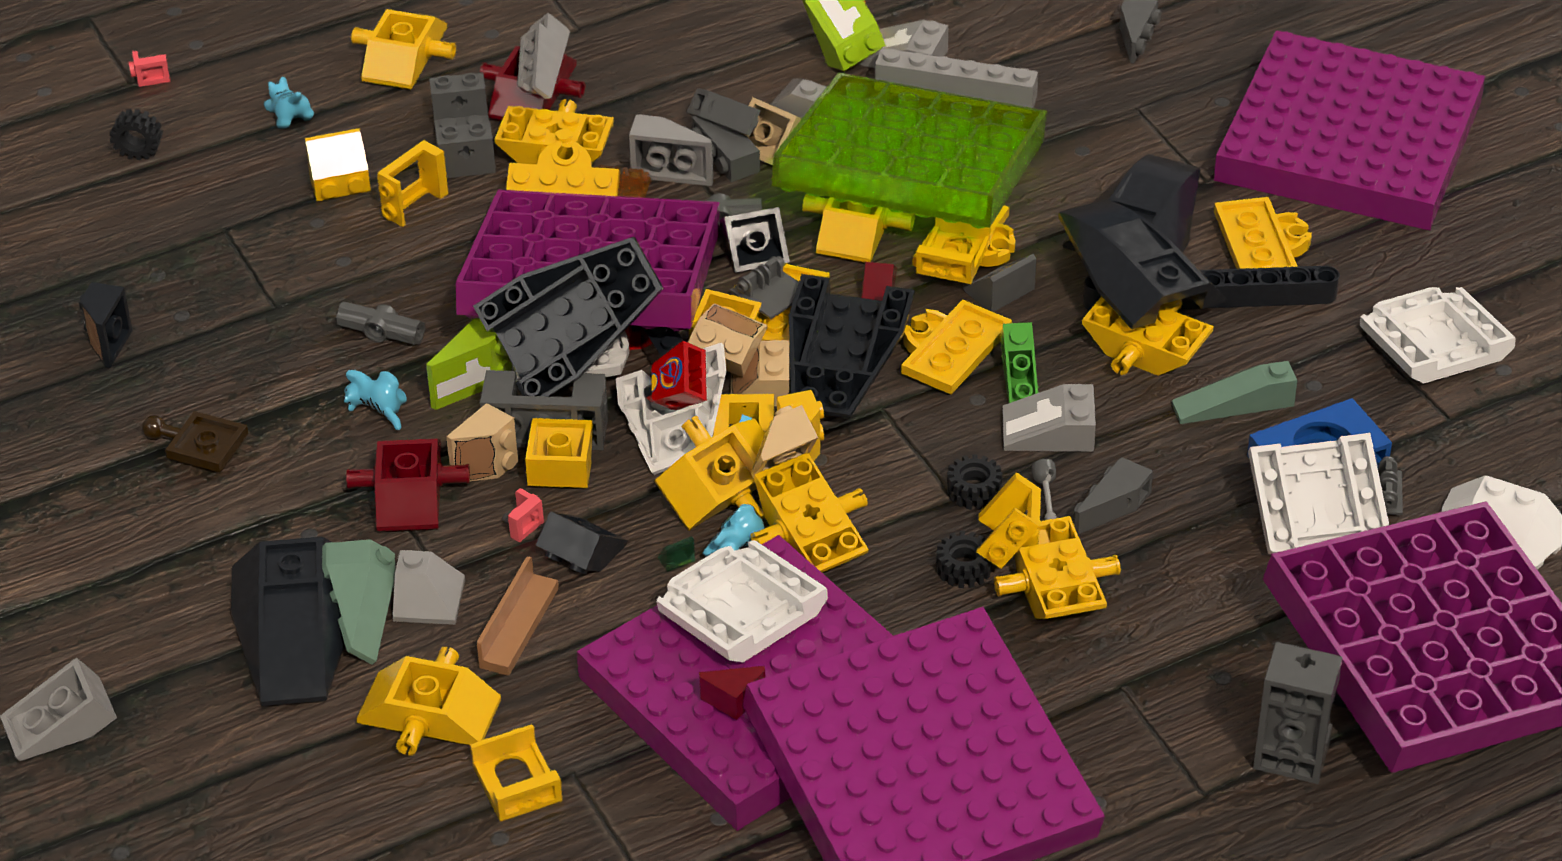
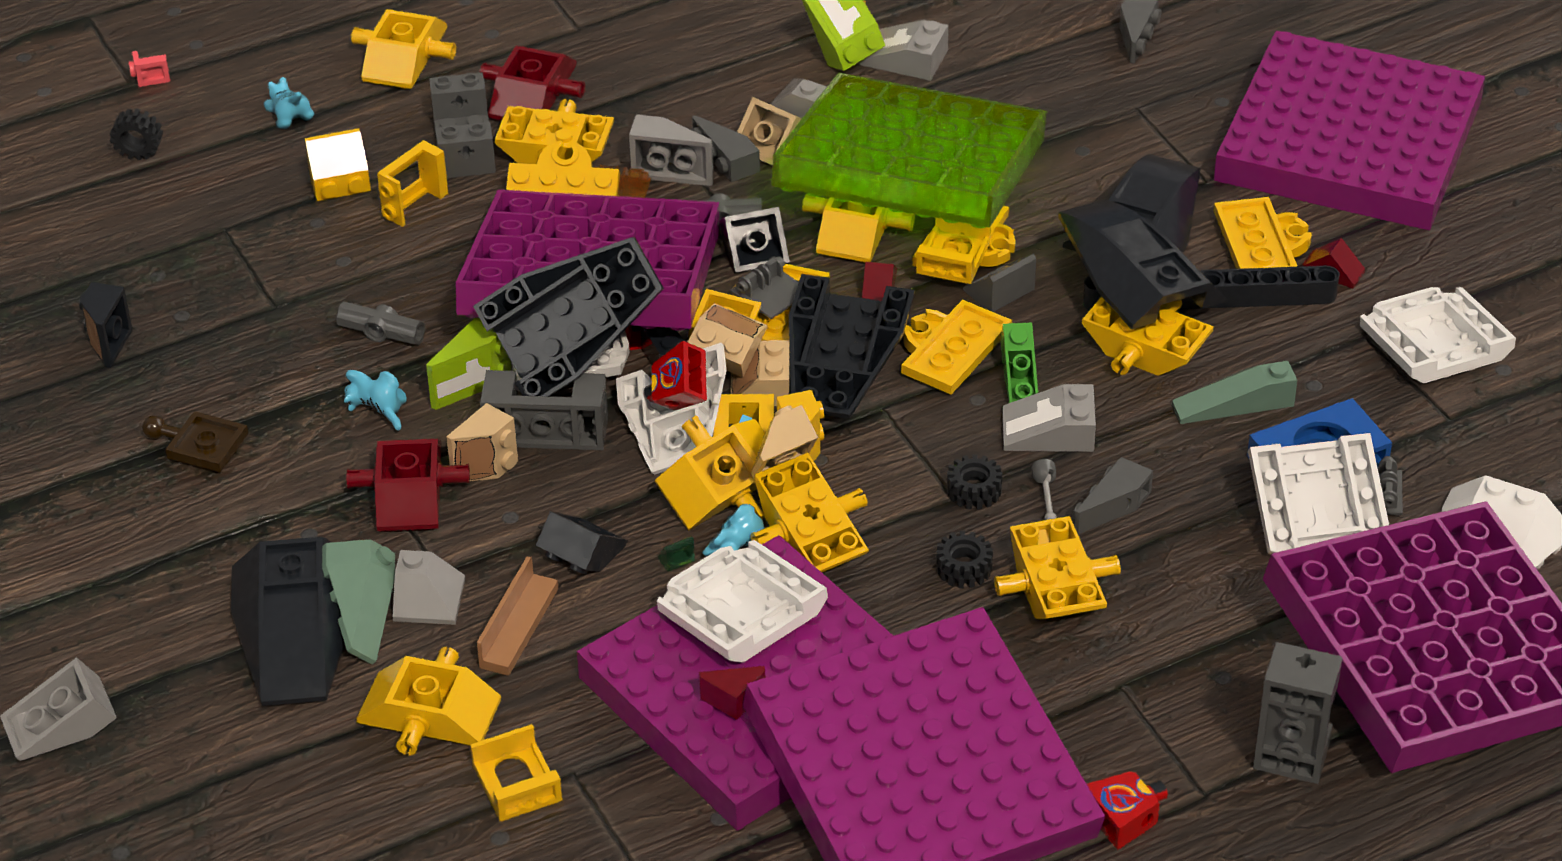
(526, 516): coral bracket -> none
(542, 56): light grey wedge -> none
(559, 453): yellow slope -> none
(724, 111): dark grey slope -> none
(959, 77): light grey brick -> none
(1007, 519): yellow panel -> none
(1127, 806): none -> red torso
(1339, 256): none -> dark red slope

